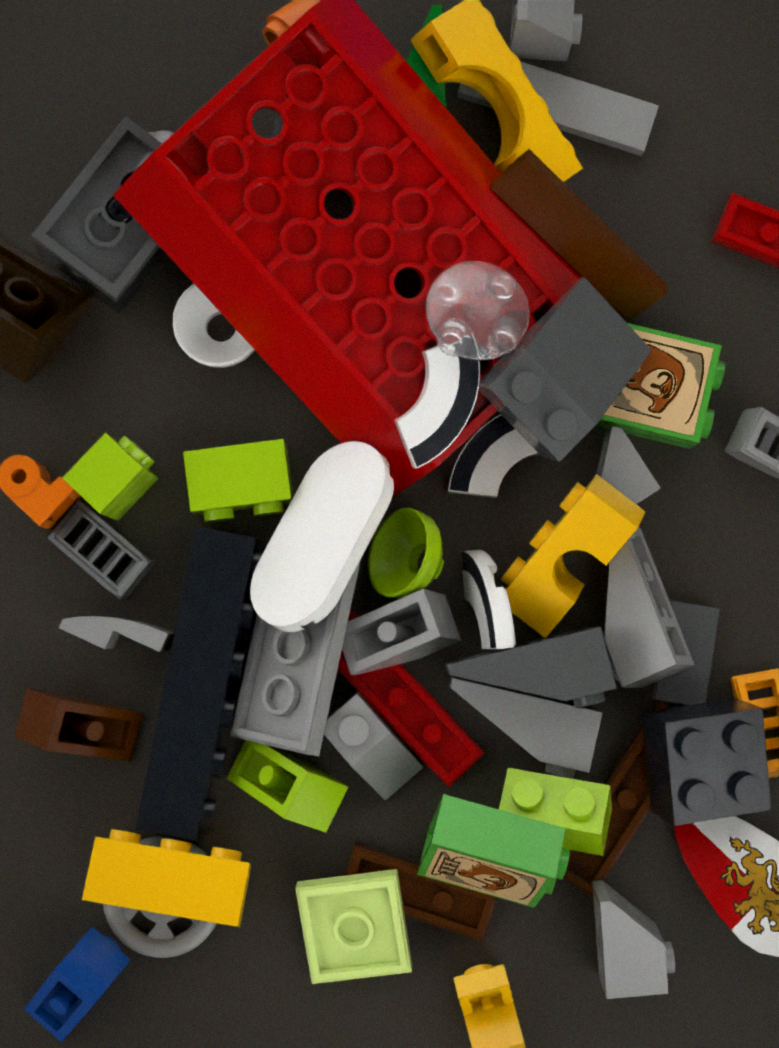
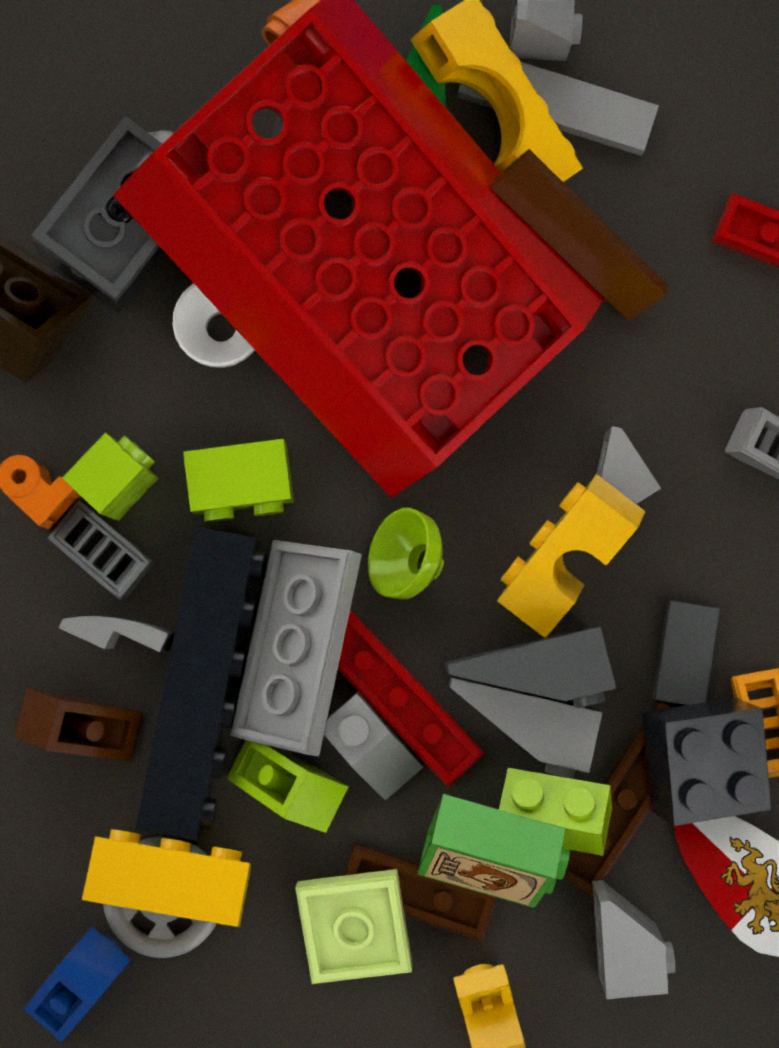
(322, 536): white tile -> none
(400, 632): light grey slope -> none
(442, 406): white tile -> none
(477, 311): clear dish -> none
(488, 459): tile -> none
(488, 601): white tile -> none
(565, 371): dark grey slope -> none
(640, 621): light grey slope -> none
(669, 390): brick -> none

